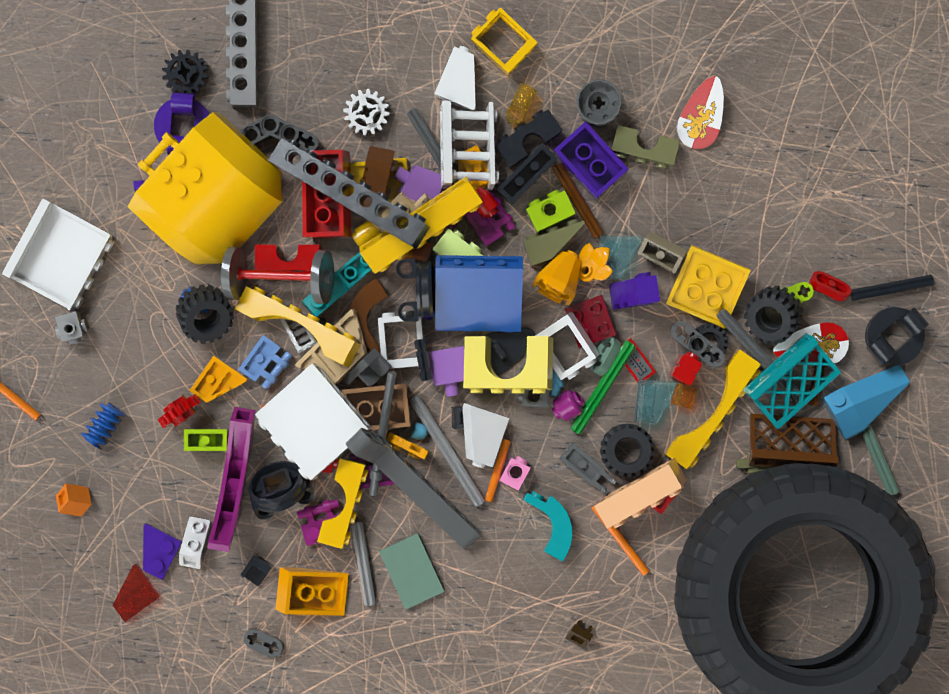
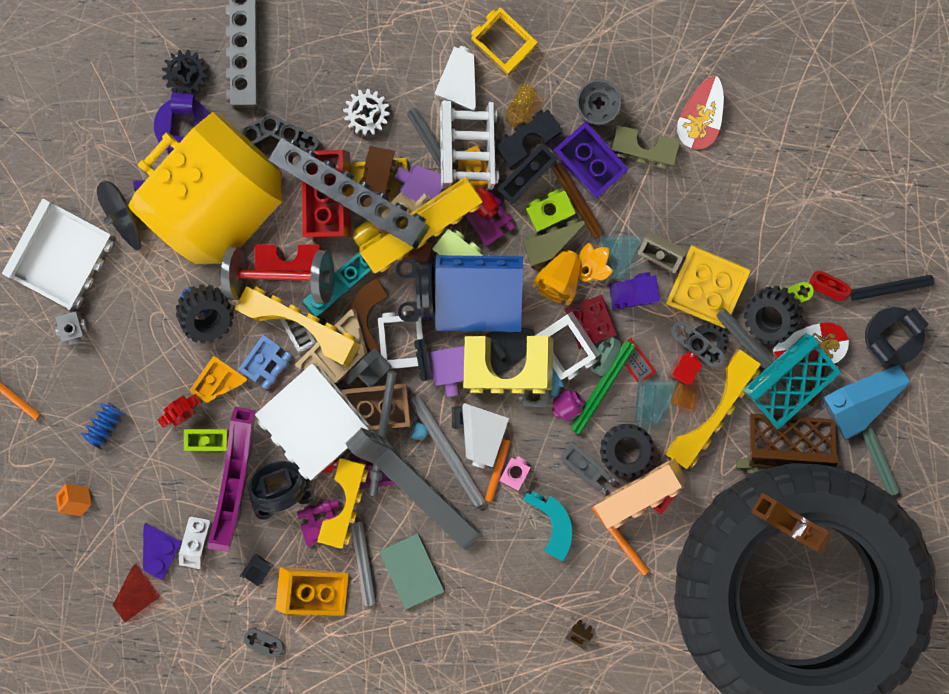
(118, 213): none -> black shield
(414, 450): light orange wing -> none
(791, 523): none -> reddish brown arch

